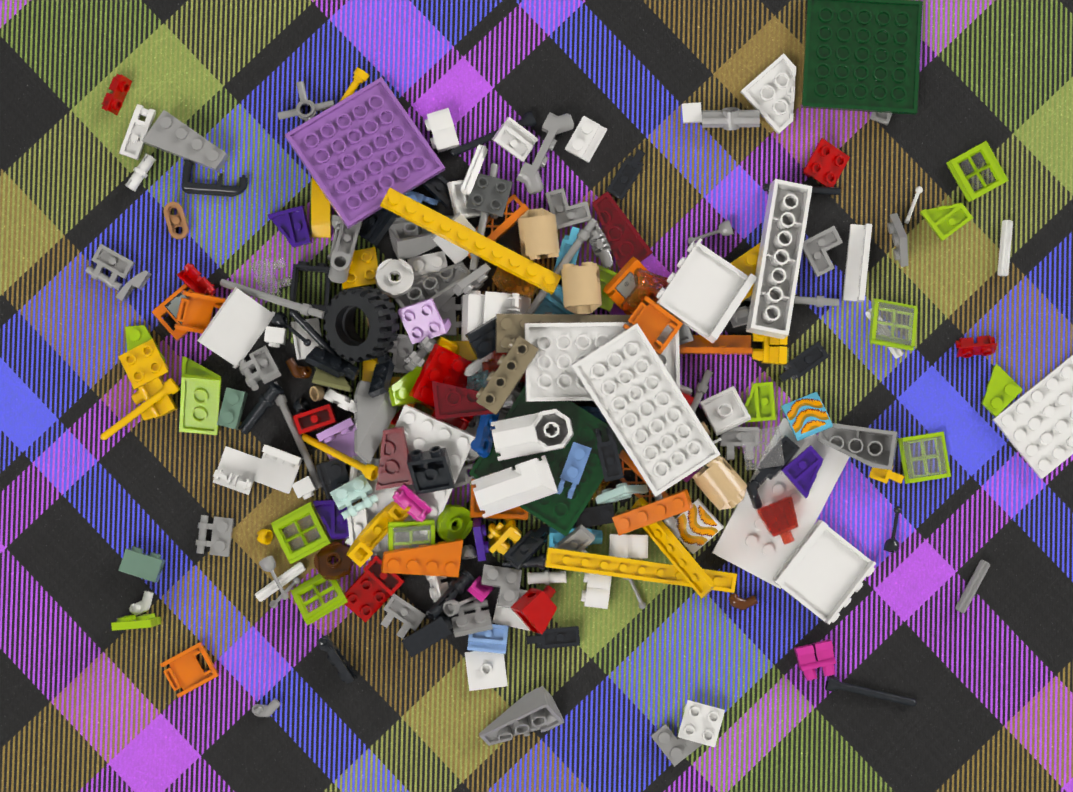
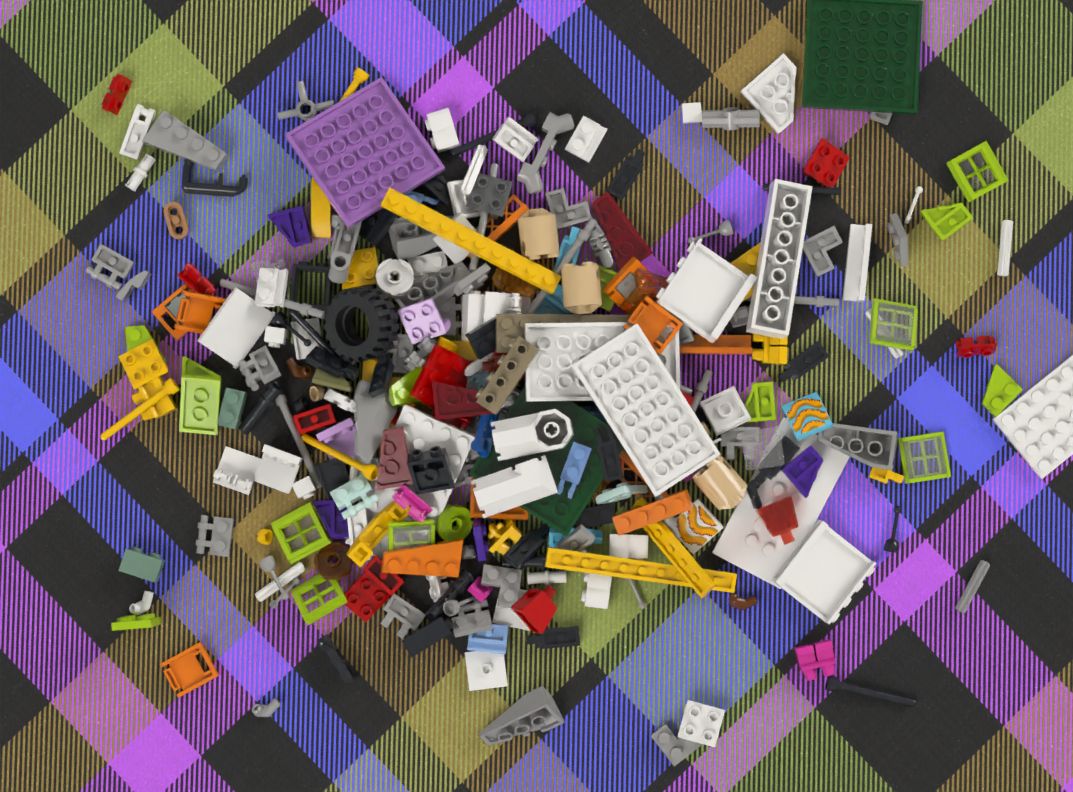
(271, 287): none -> white plate

